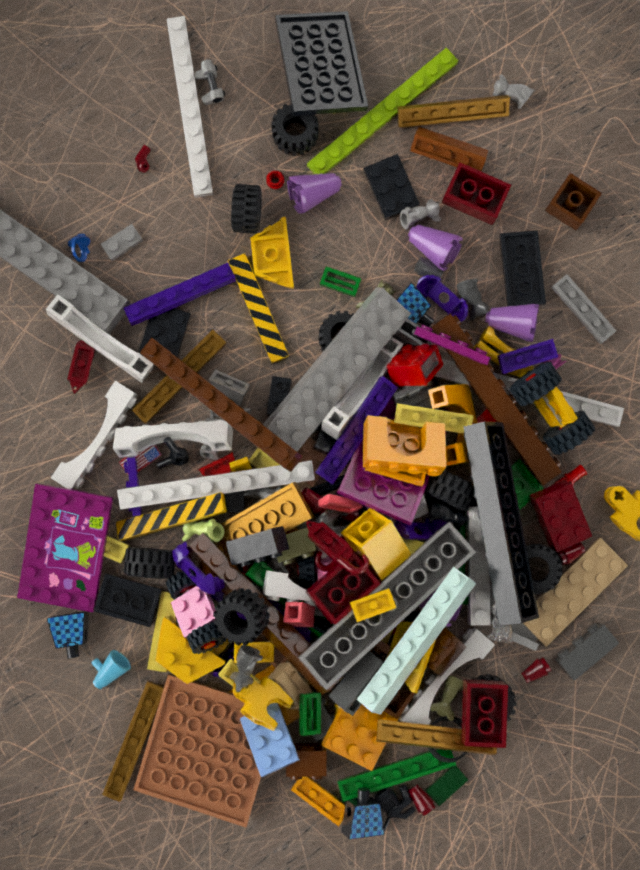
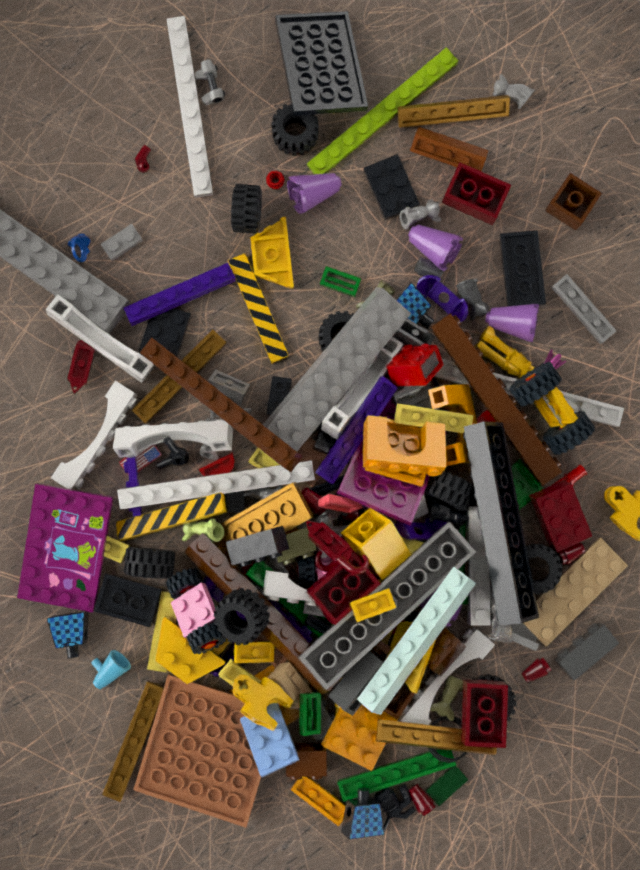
(205, 583): dark purple piece -> none
(240, 465): yellow plate -> none
(246, 662): dark grey animal -> none
(299, 614): coral brick -> none
(444, 341): magenta plate -> none
(527, 356): dark purple plate -> none

